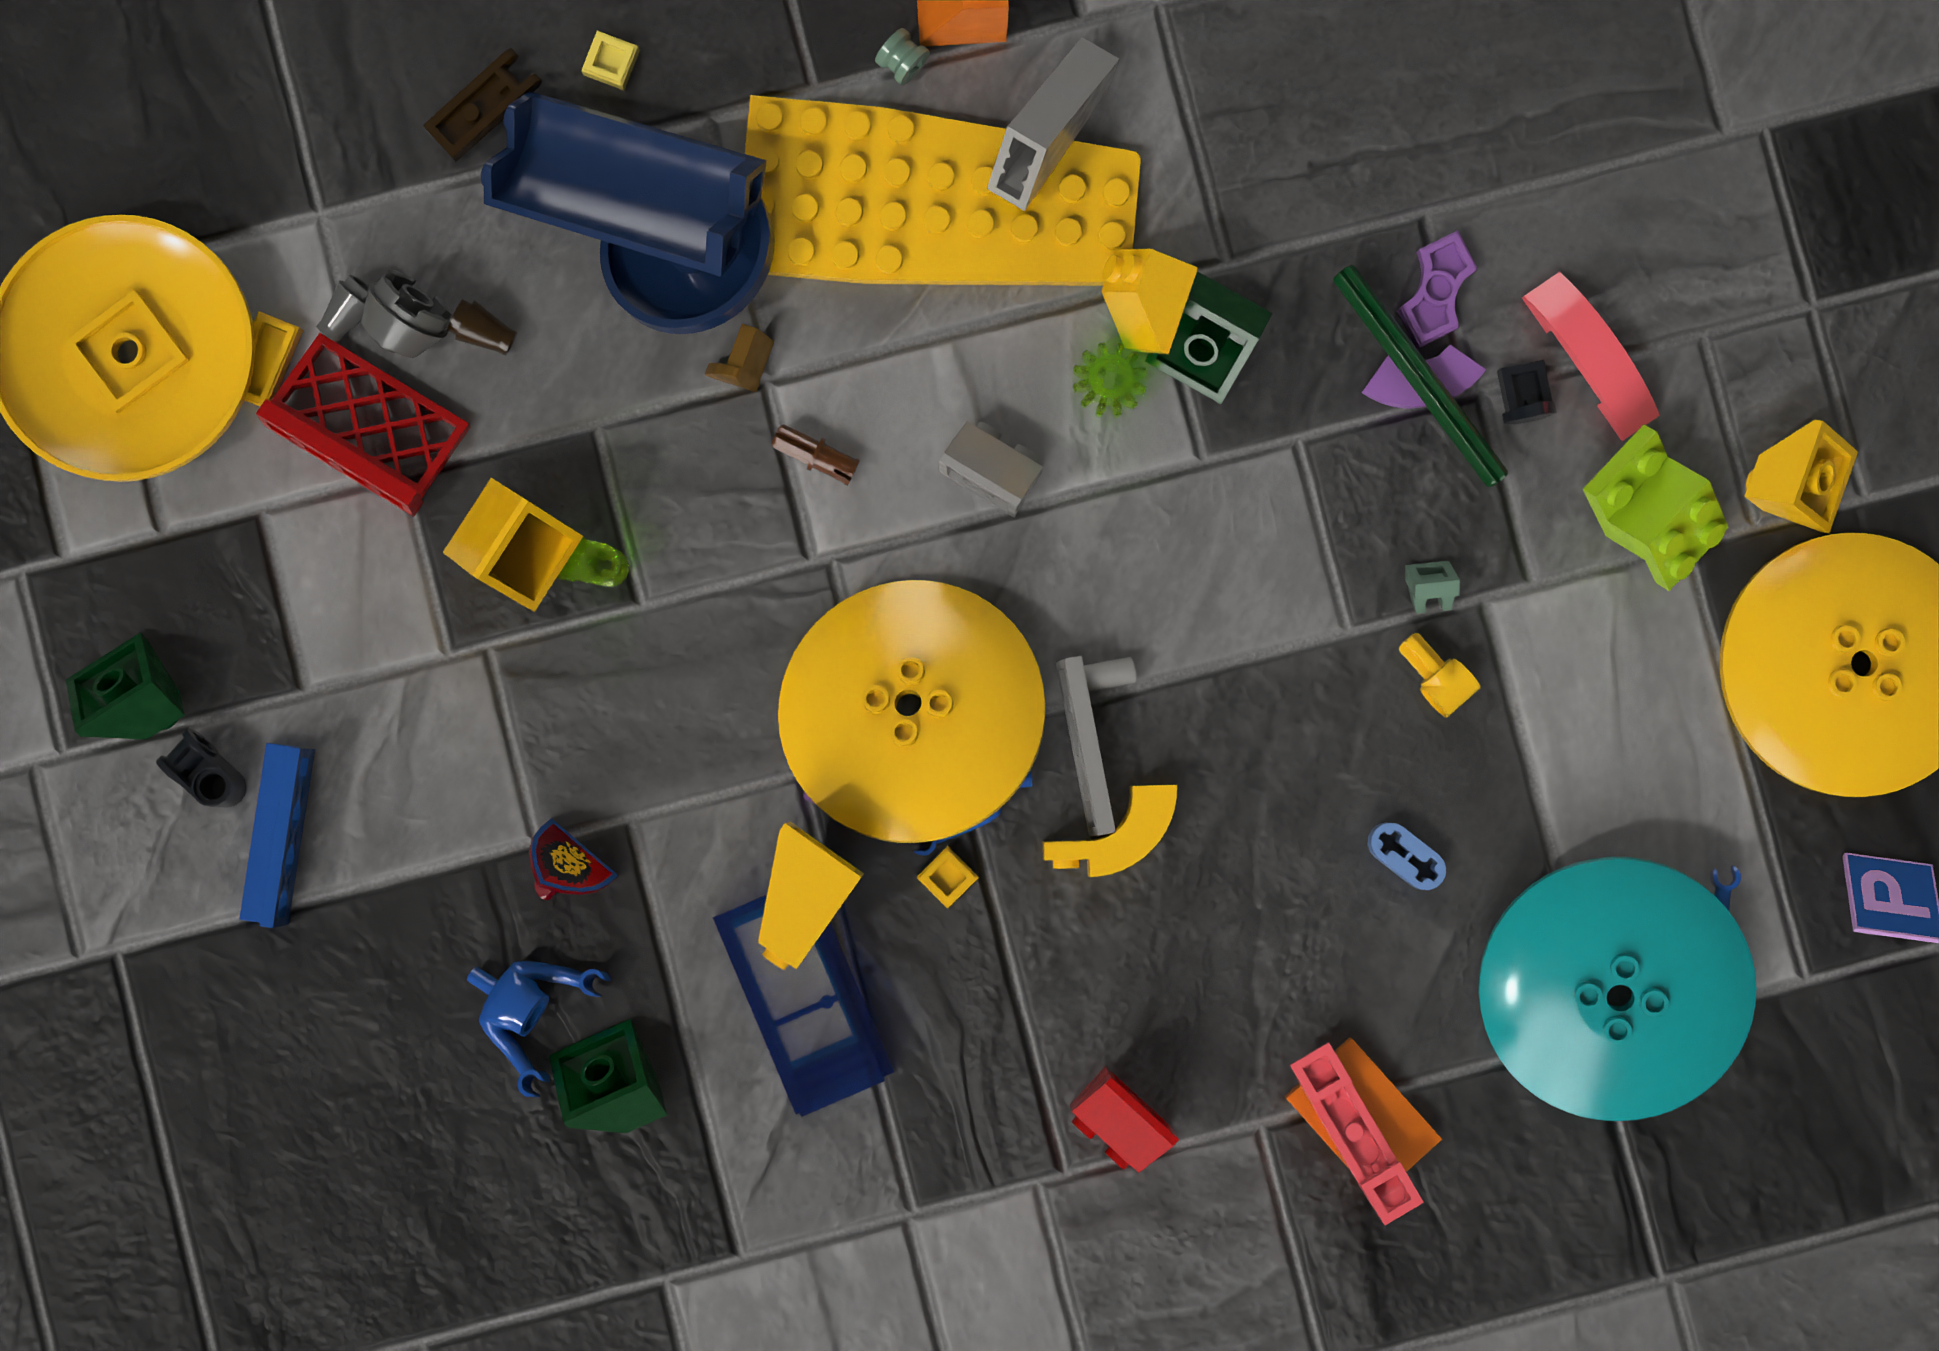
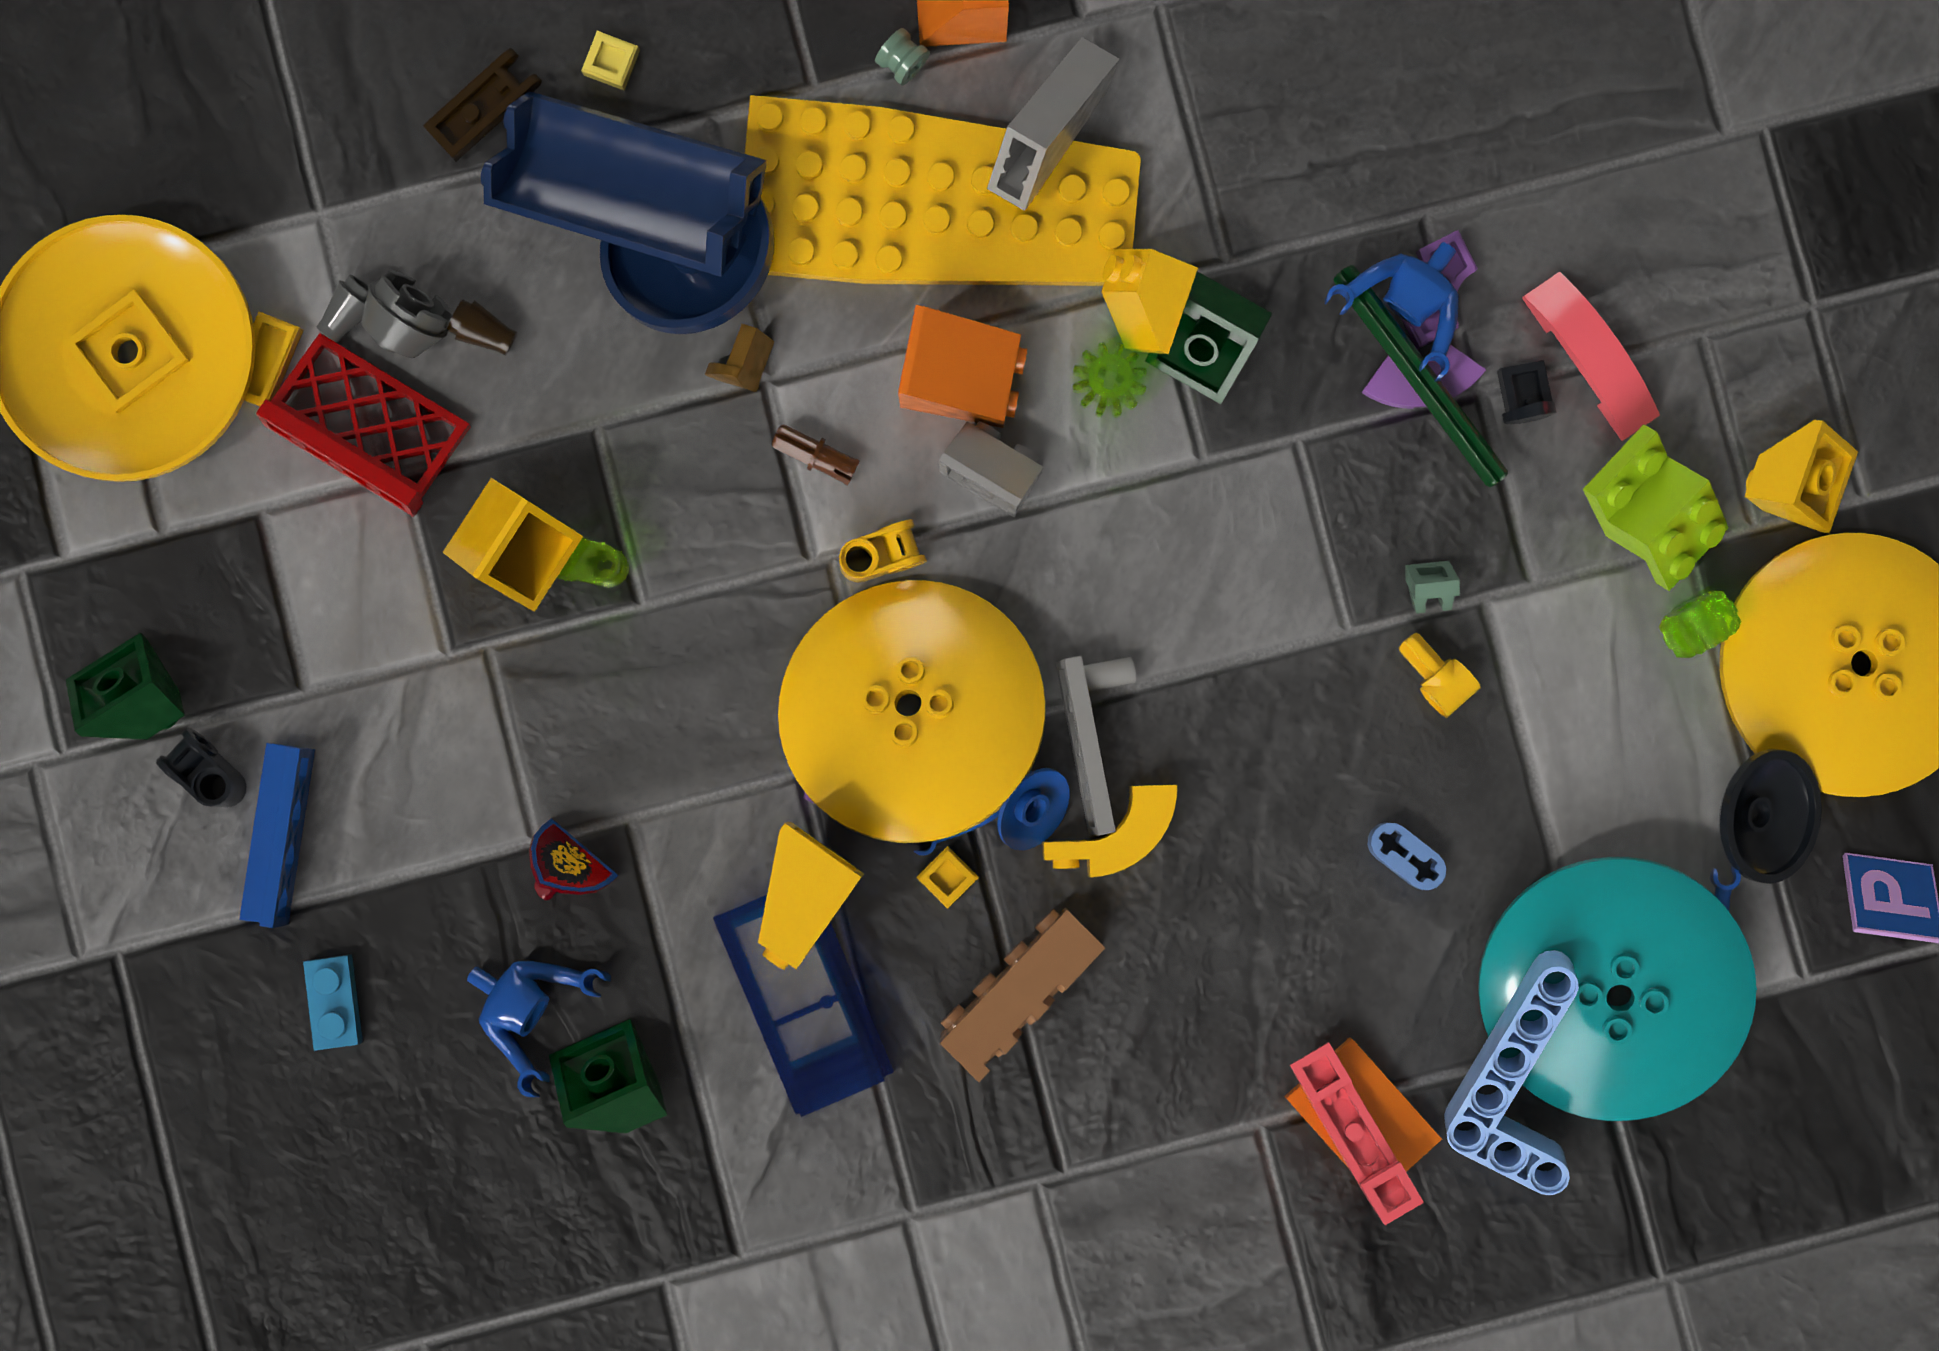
(332, 1002): none -> dark azure plate
(884, 552): none -> yellow piece
(960, 368): none -> orange slope
(1019, 992): none -> medium nougat wedge
(1034, 809): none -> blue dish
(1122, 1121): red slope -> none
(1414, 295): none -> blue piece
(1509, 1075): none -> light blue beam
(1700, 624): none -> clear neon green gear
(1770, 816): none -> black dish

